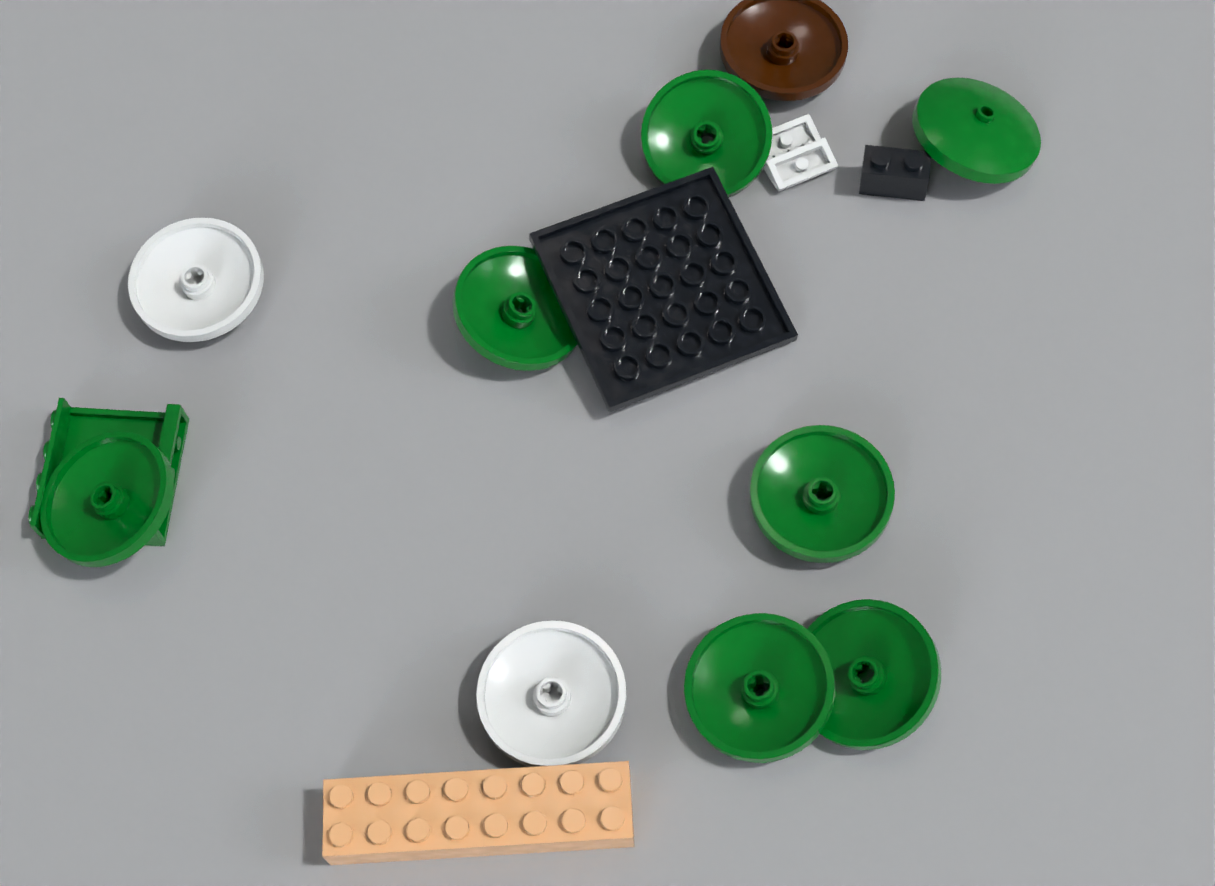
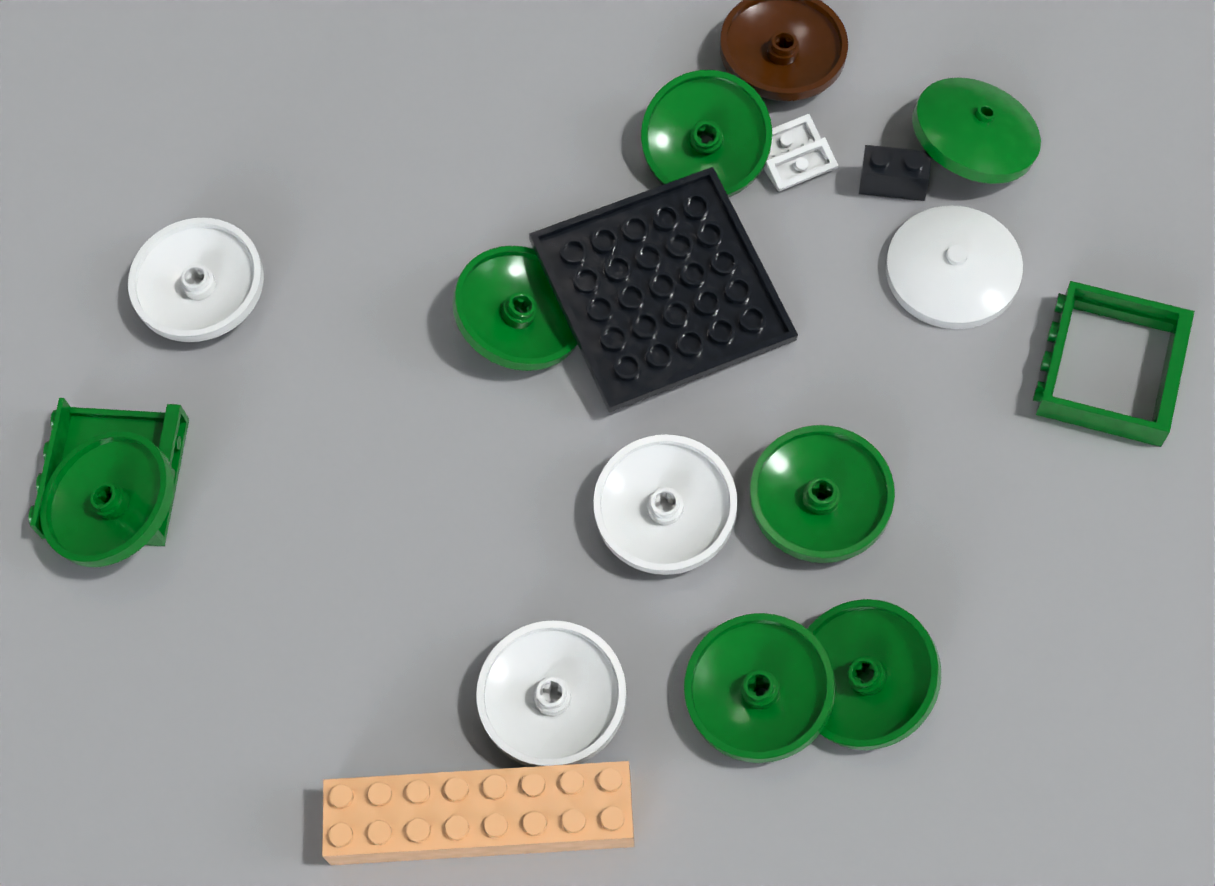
(665, 504): none -> white dish
(954, 267): none -> white dish
(1128, 309): none -> green window

